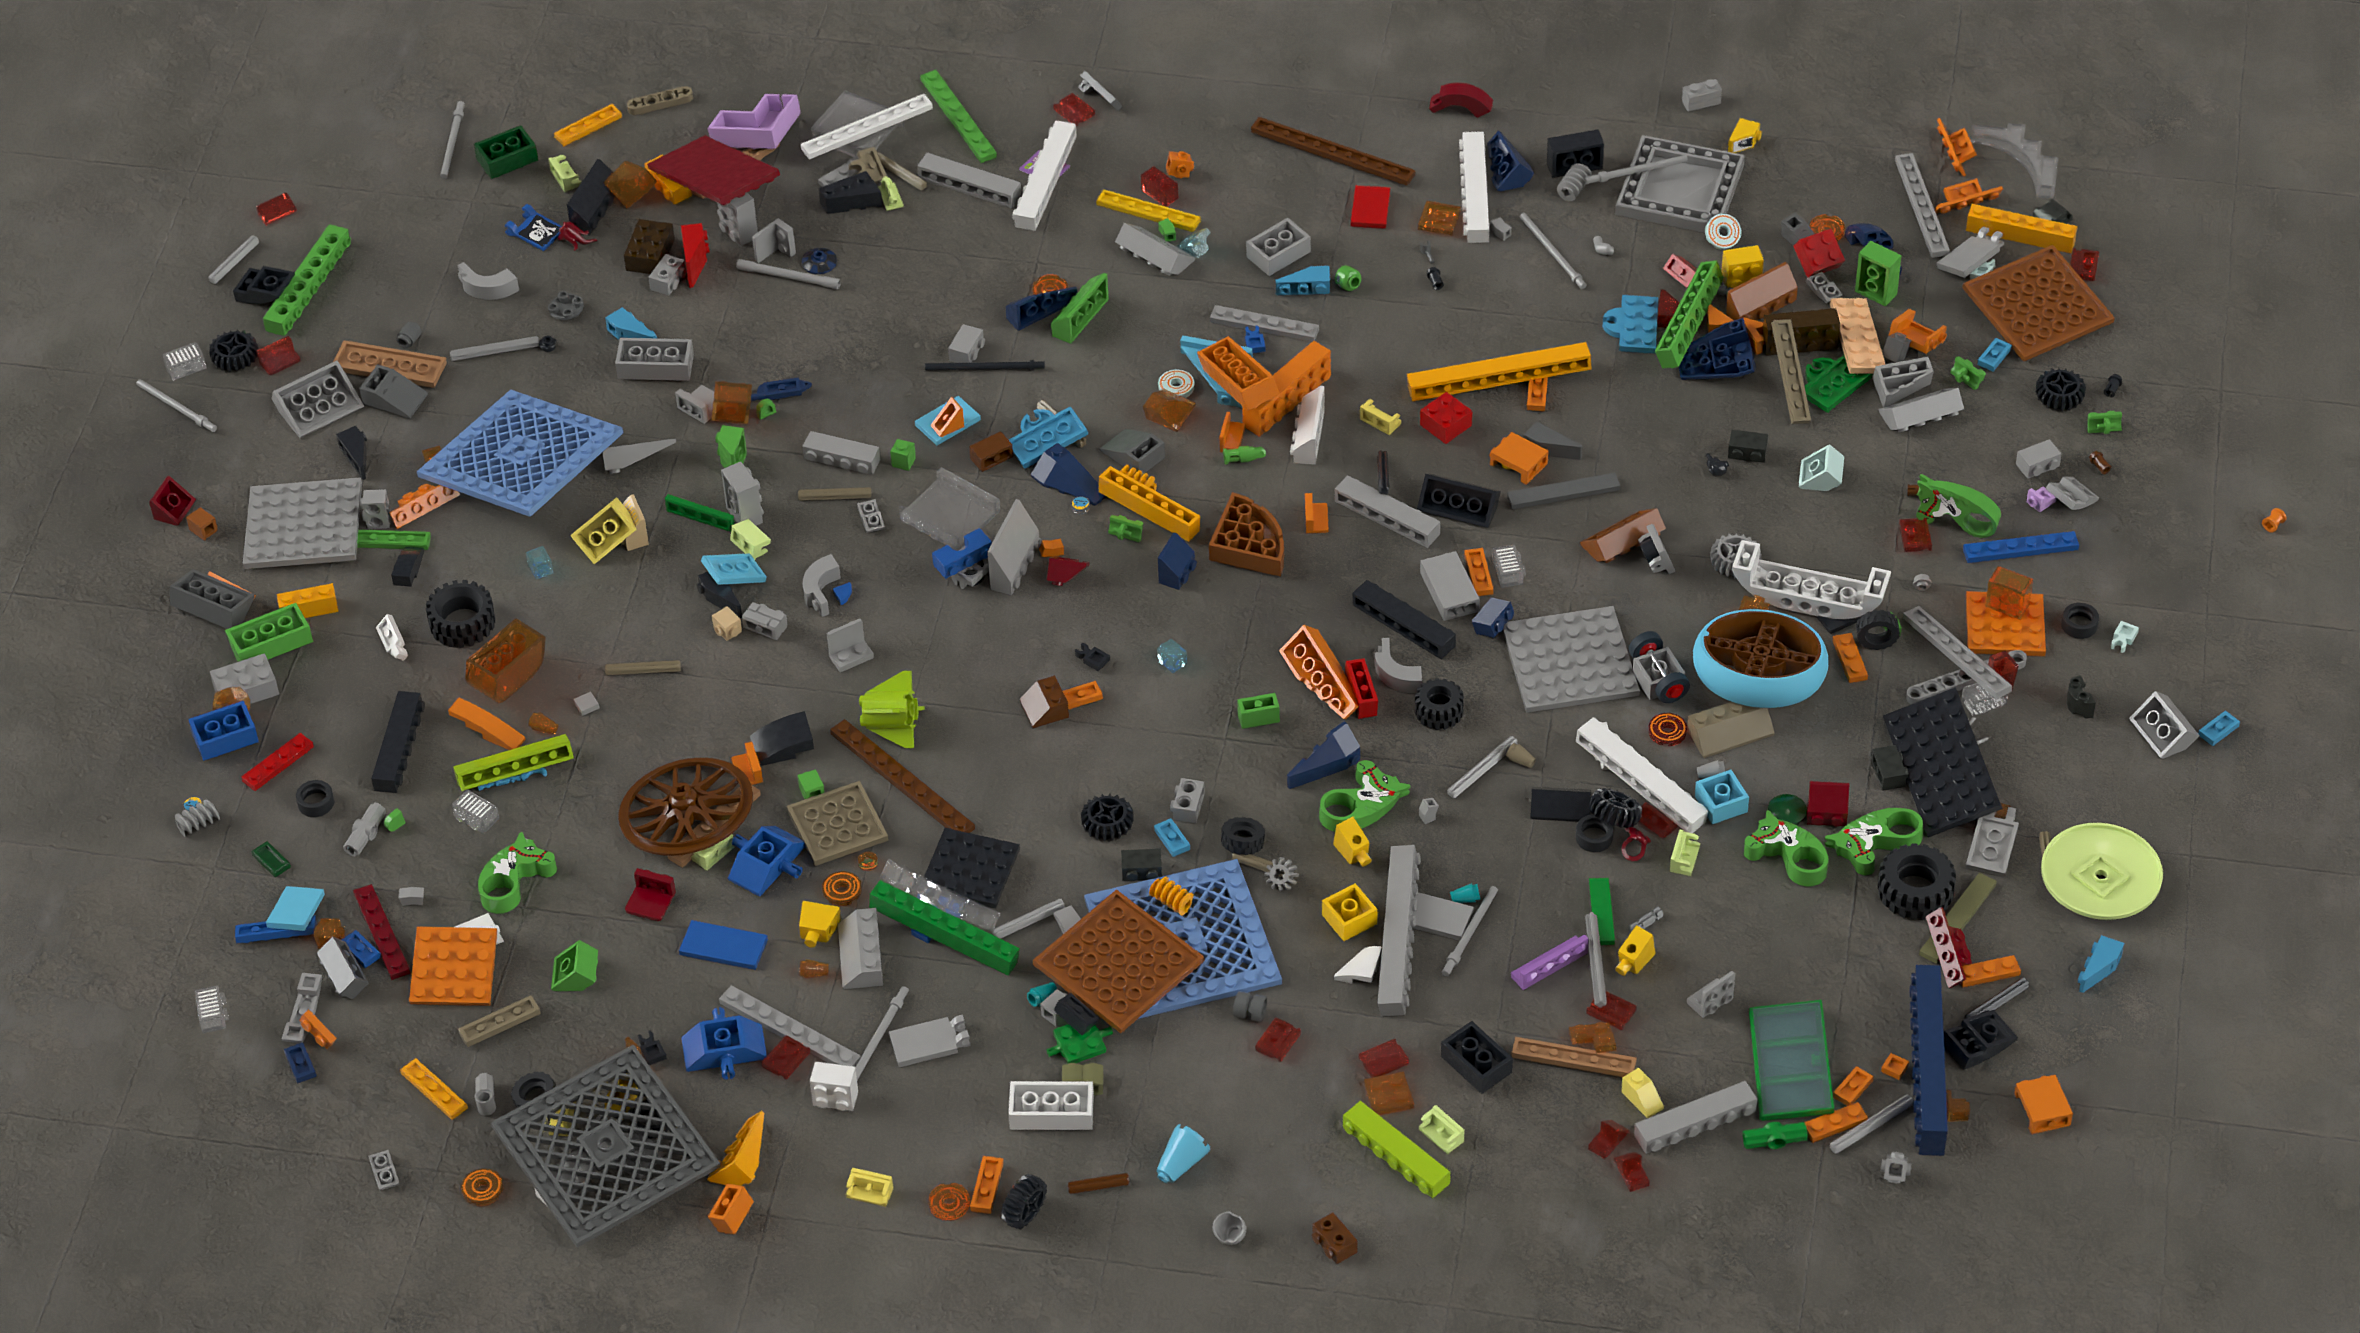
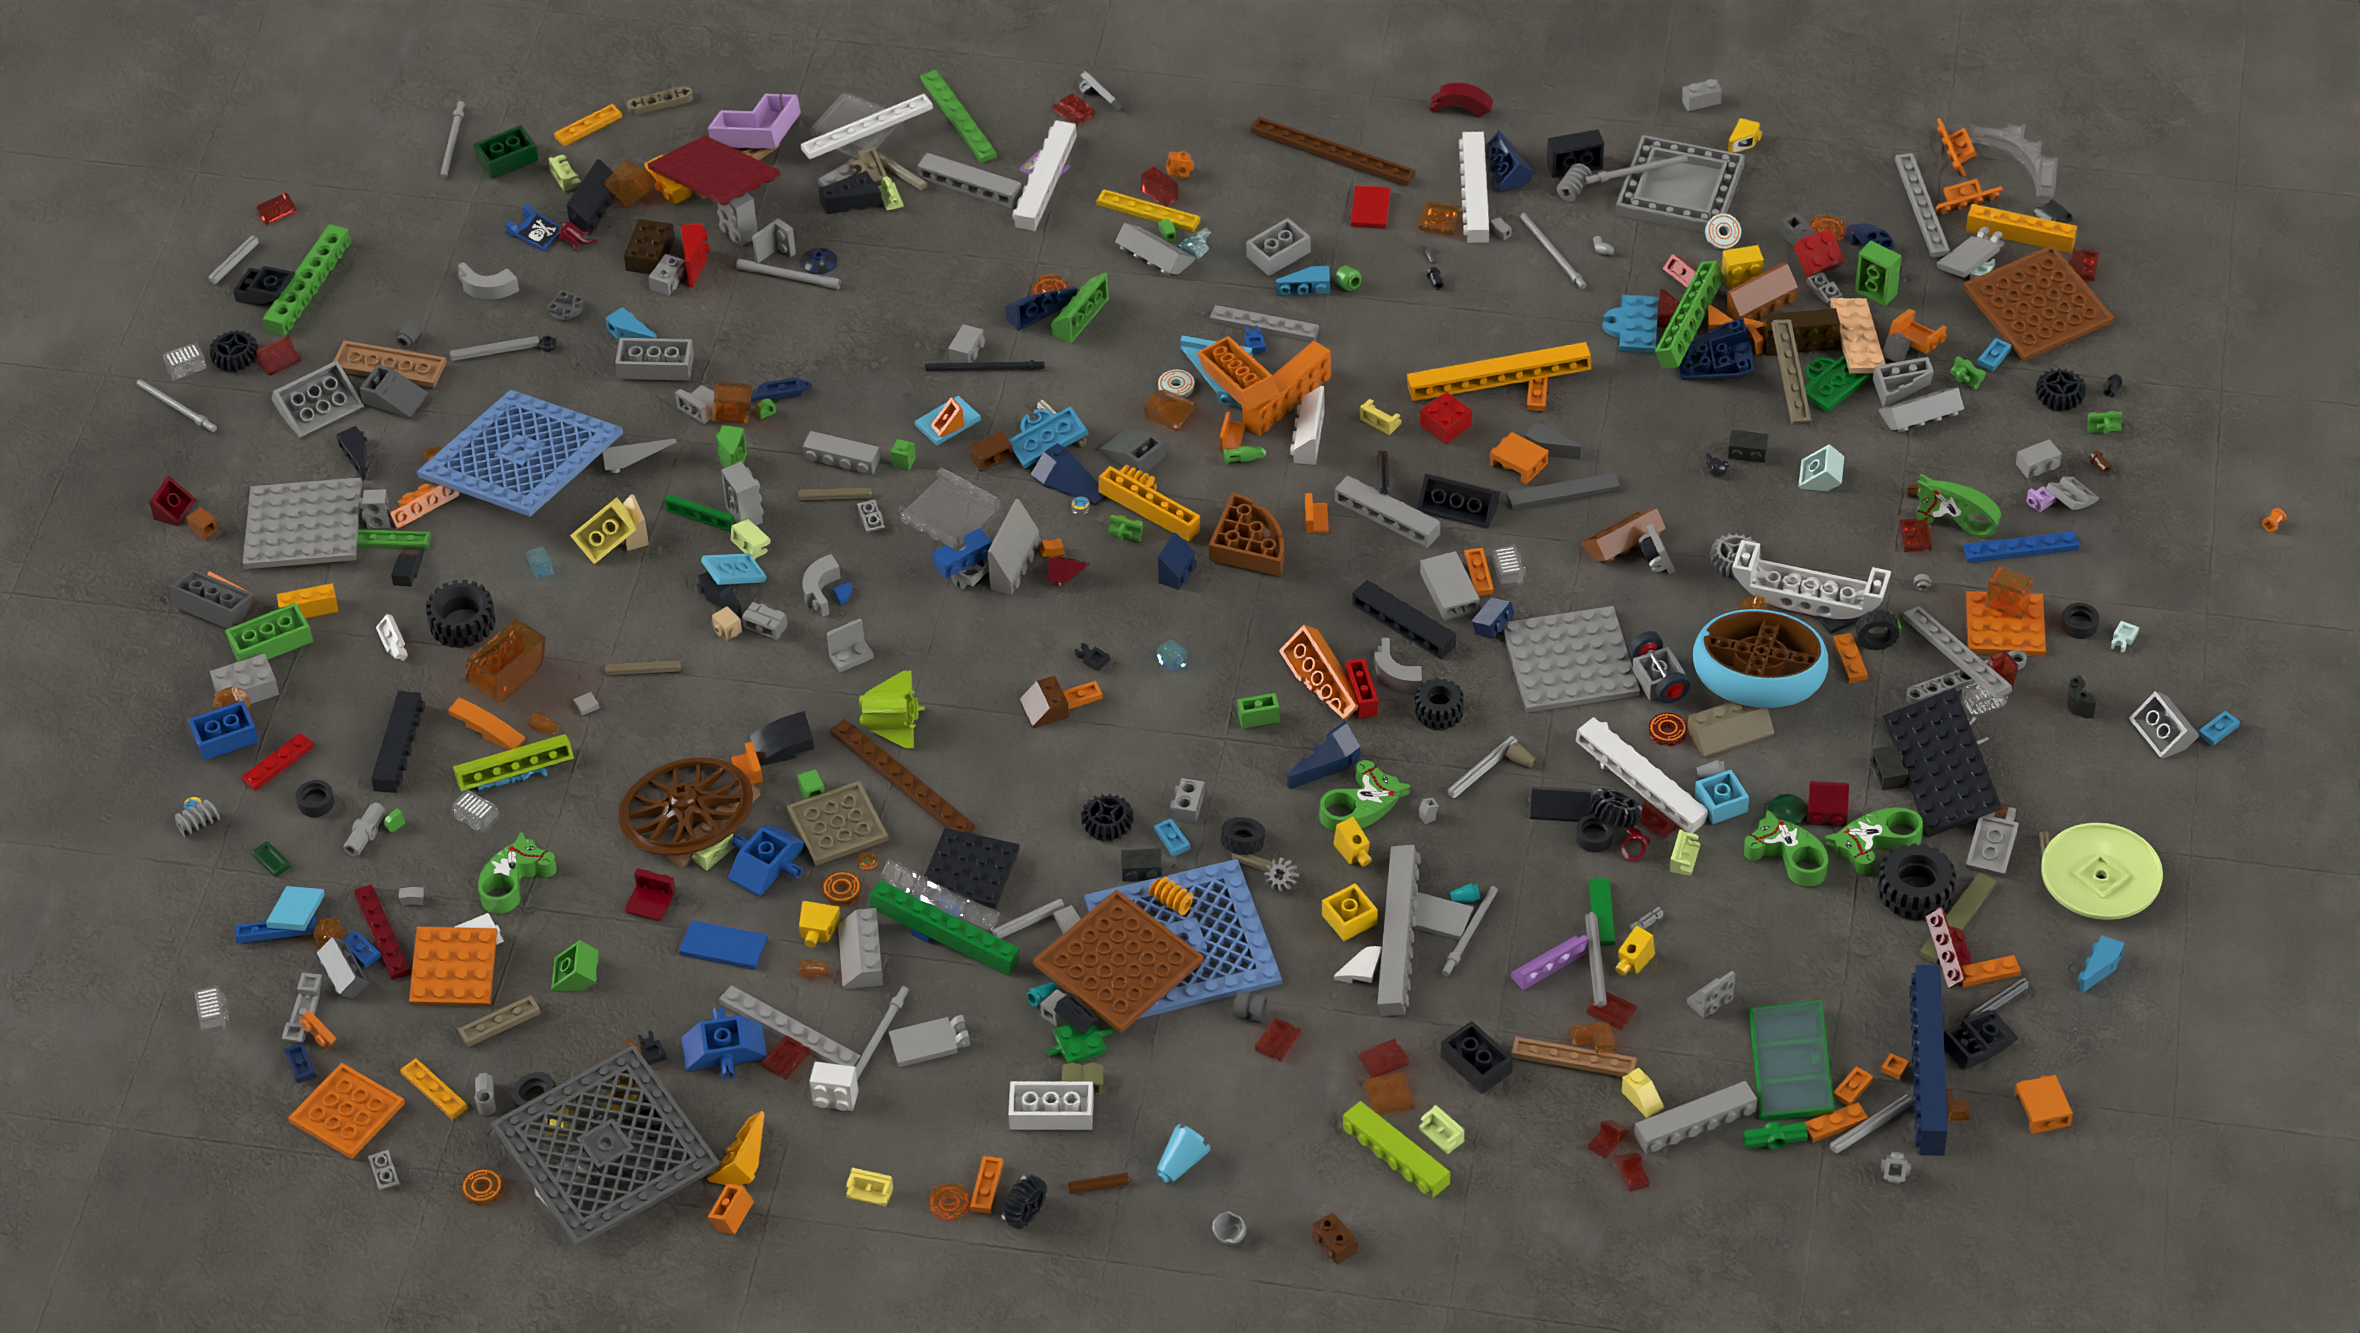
(346, 1110): none -> orange plate

